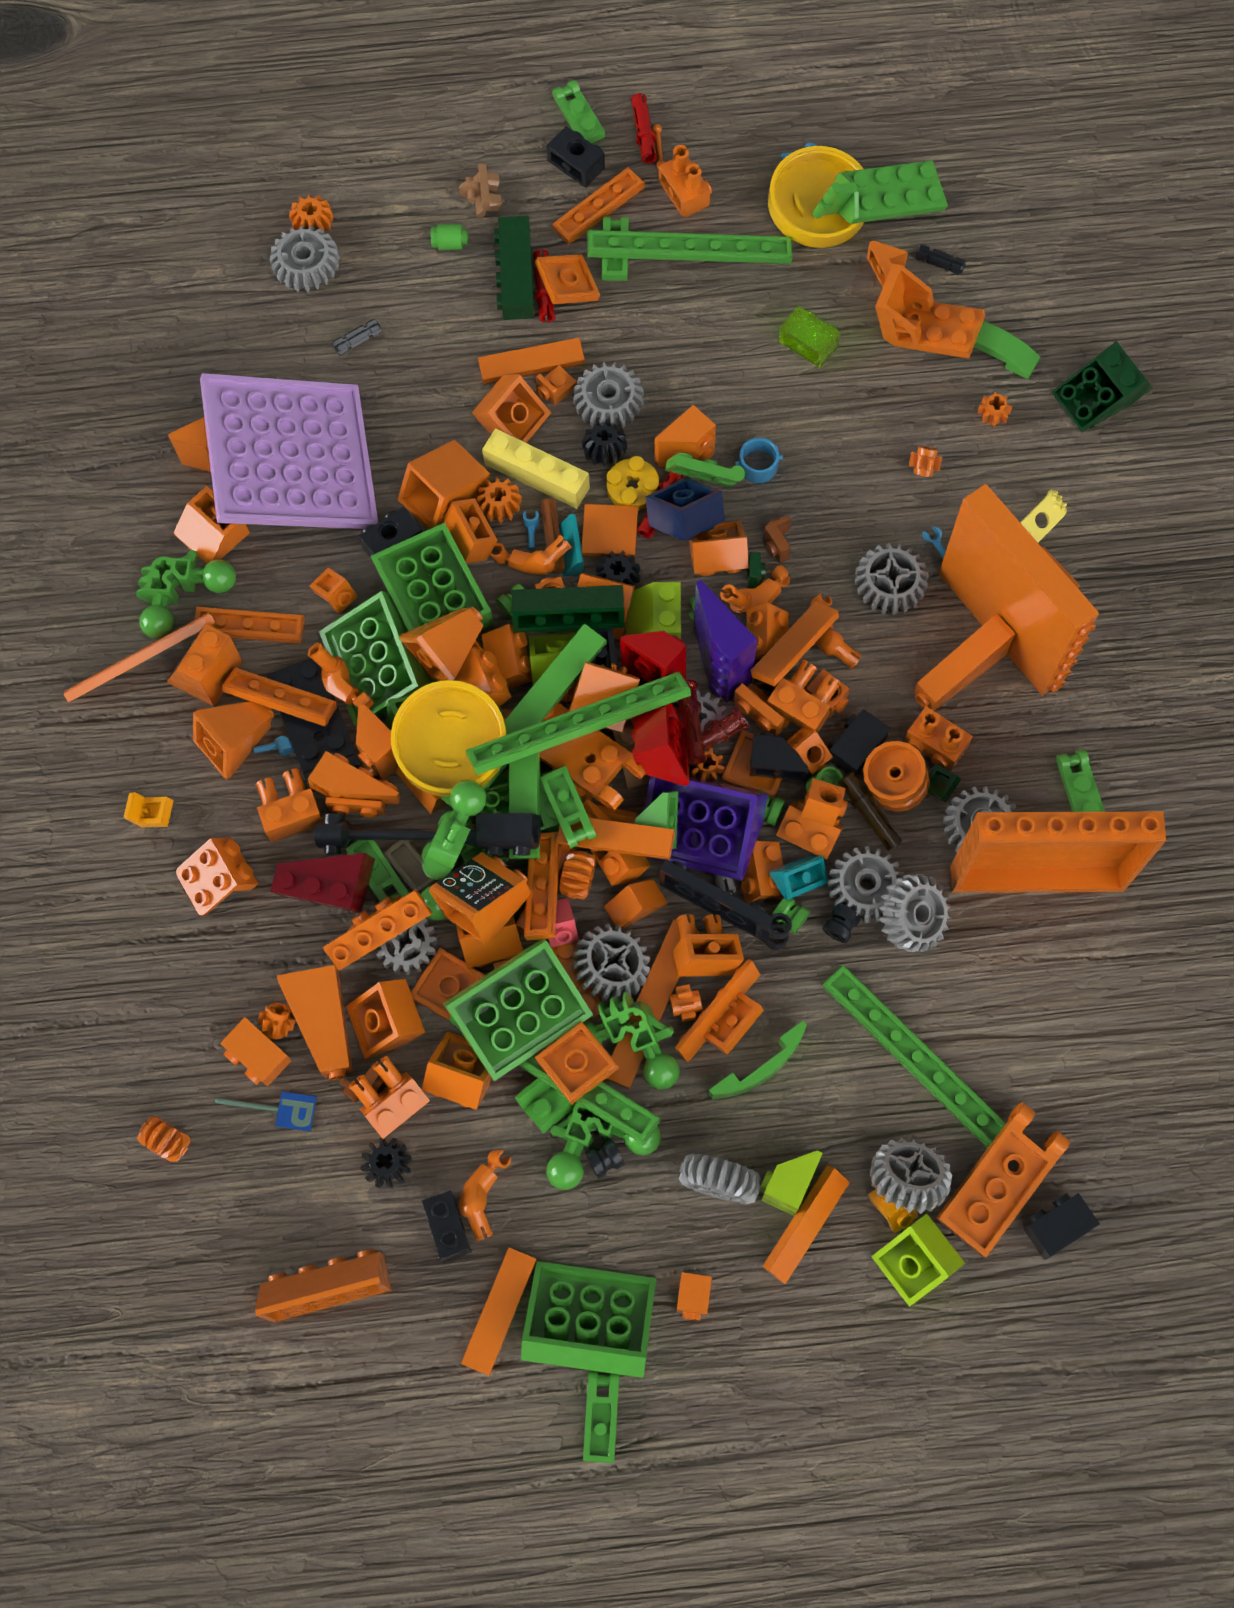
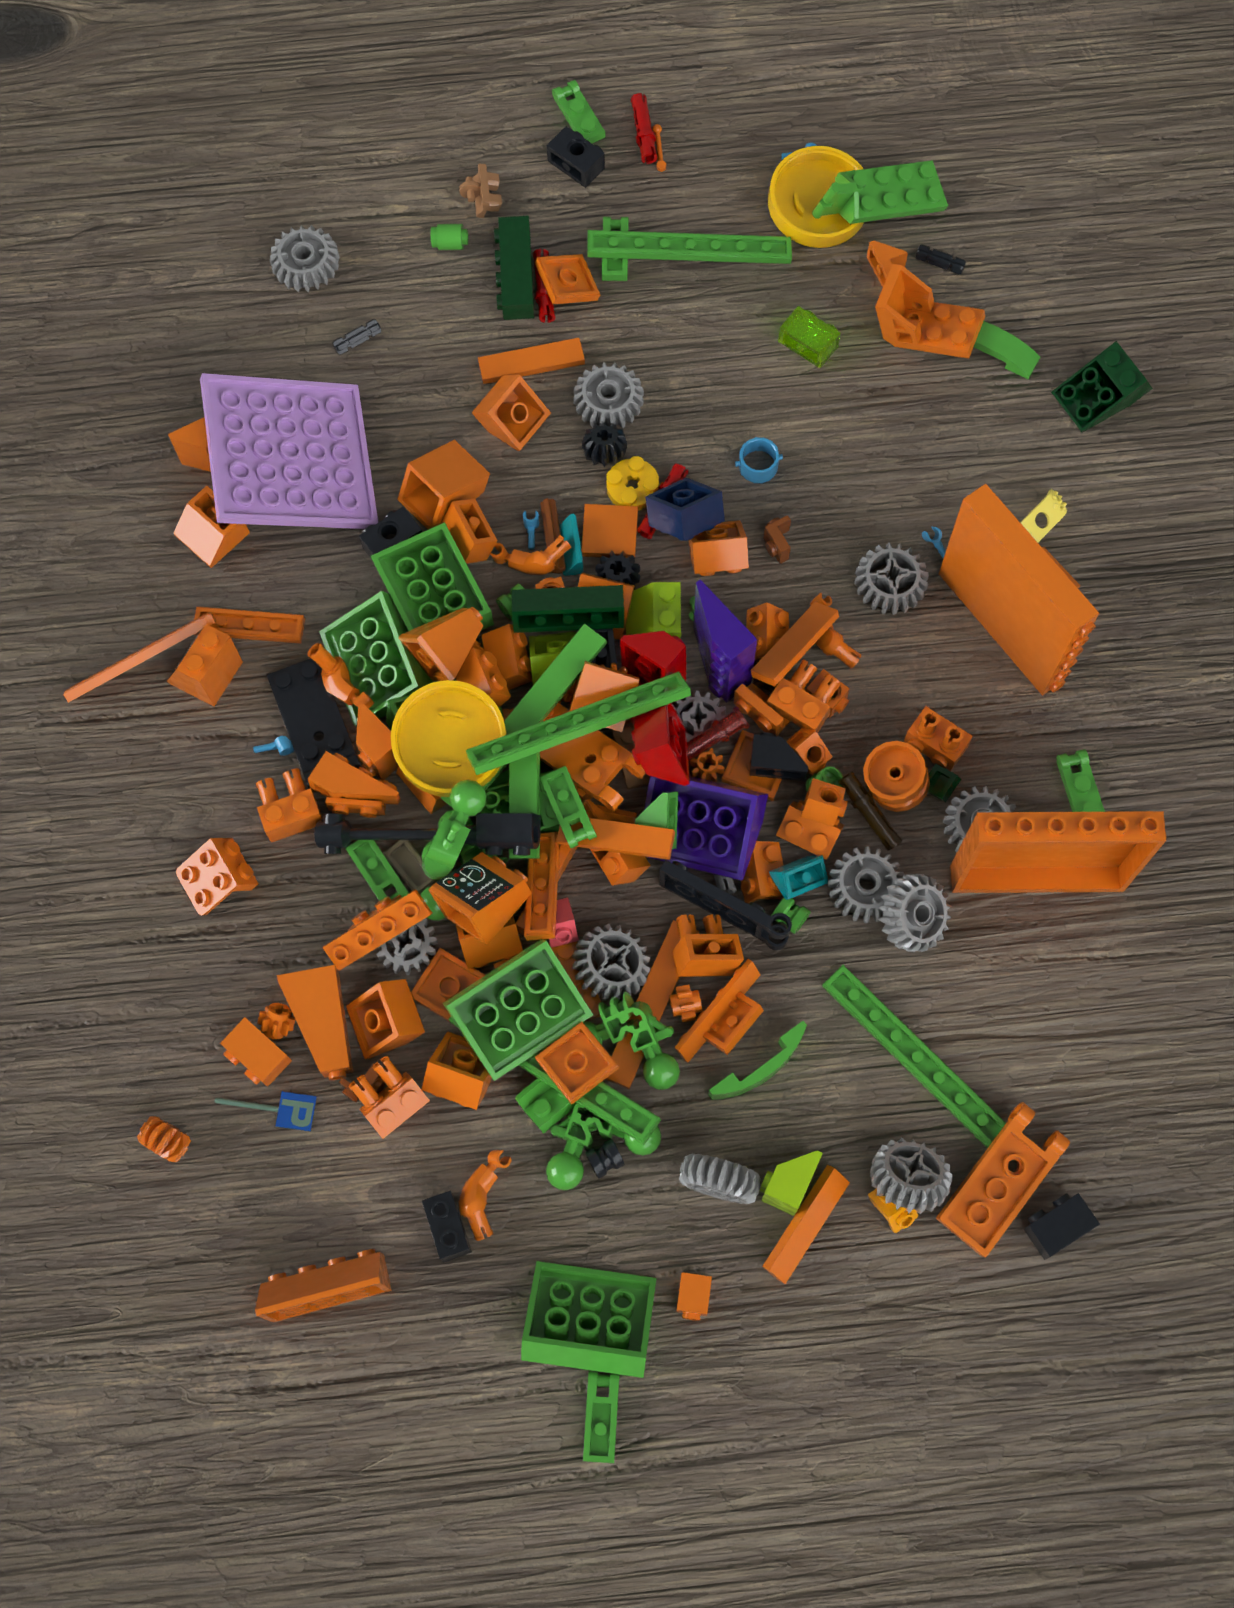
(148, 810): light orange bracket -> none
(167, 574): bright green piece -> none
(230, 733): orange slope -> none
(279, 696): orange tile -> none
(311, 212): orange gear -> none
(327, 881): dark red wedge -> none
(334, 590): orange bracket -> none
(383, 1173): black gear -> none
(499, 1311): orange tile -> none
(509, 501): orange gear -> none
(536, 468): light yellow brick -> none
(555, 385): orange bracket -> none
(577, 874): orange gear -> none
(598, 205): orange tile -> none
(635, 903): orange slope -> none
(684, 183): orange brick -> none
(688, 434): orange slope -> none
(689, 710): clear red pin -> none
(704, 470): bright green plate -> none
(756, 570): dark green plate -> none
(768, 591): orange arm -> none
(773, 809): bright green wheel -> none
(841, 923): black wheel -> none
(857, 742): black brick -> none
(918, 1260): lime slope -> none
(925, 461): orange gear -> none
(965, 663): orange slope -> none
(994, 409): orange gear -> none

